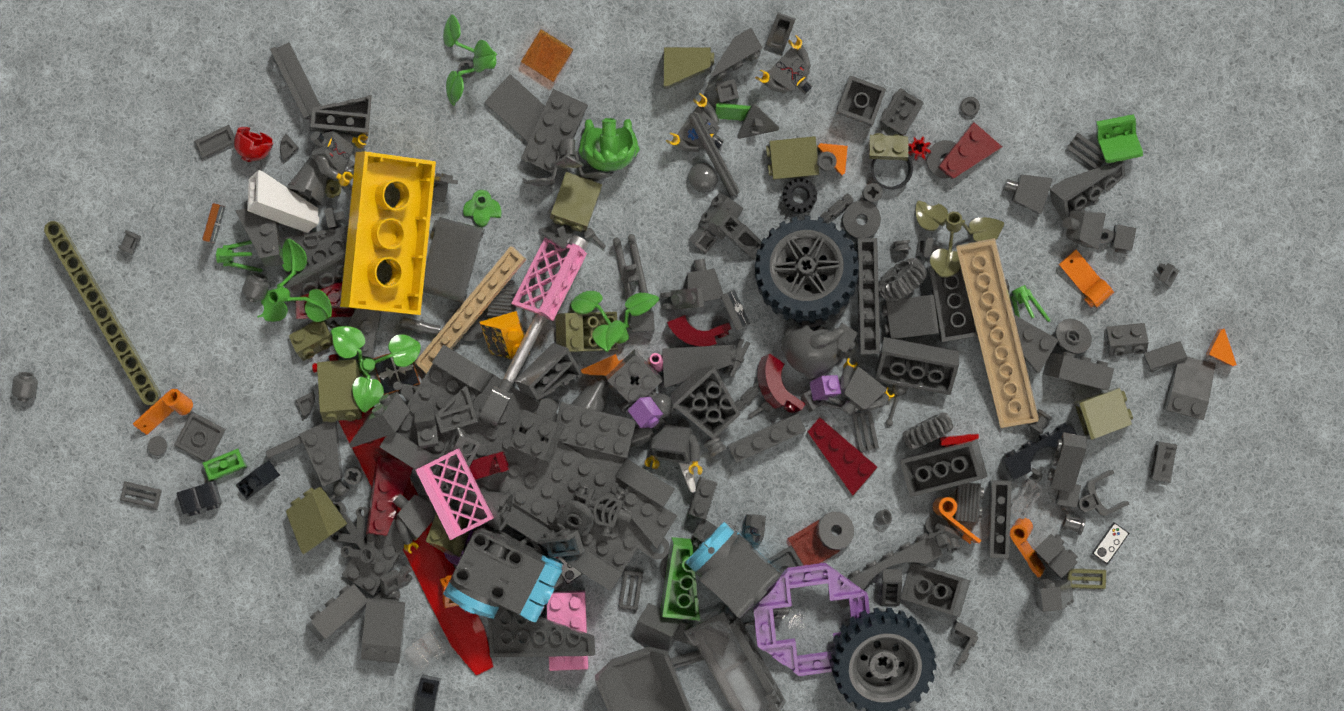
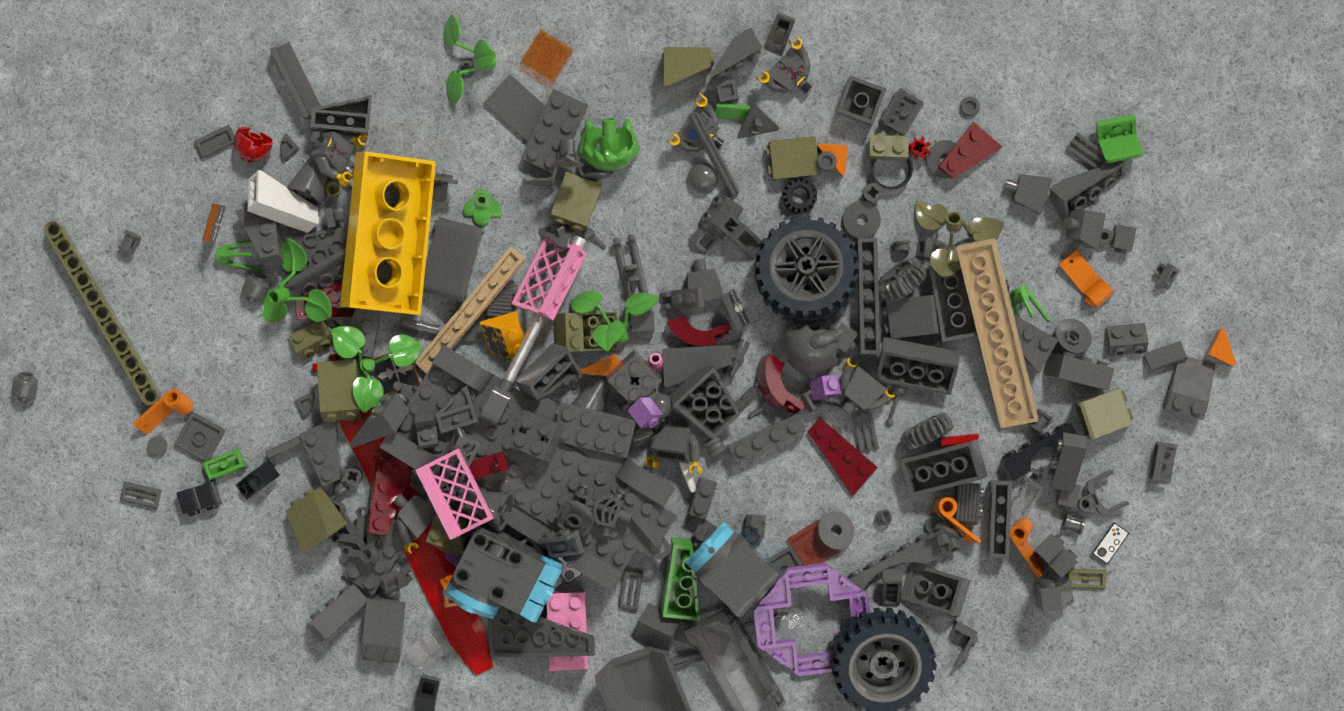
(837, 207): dark grey axle -> none

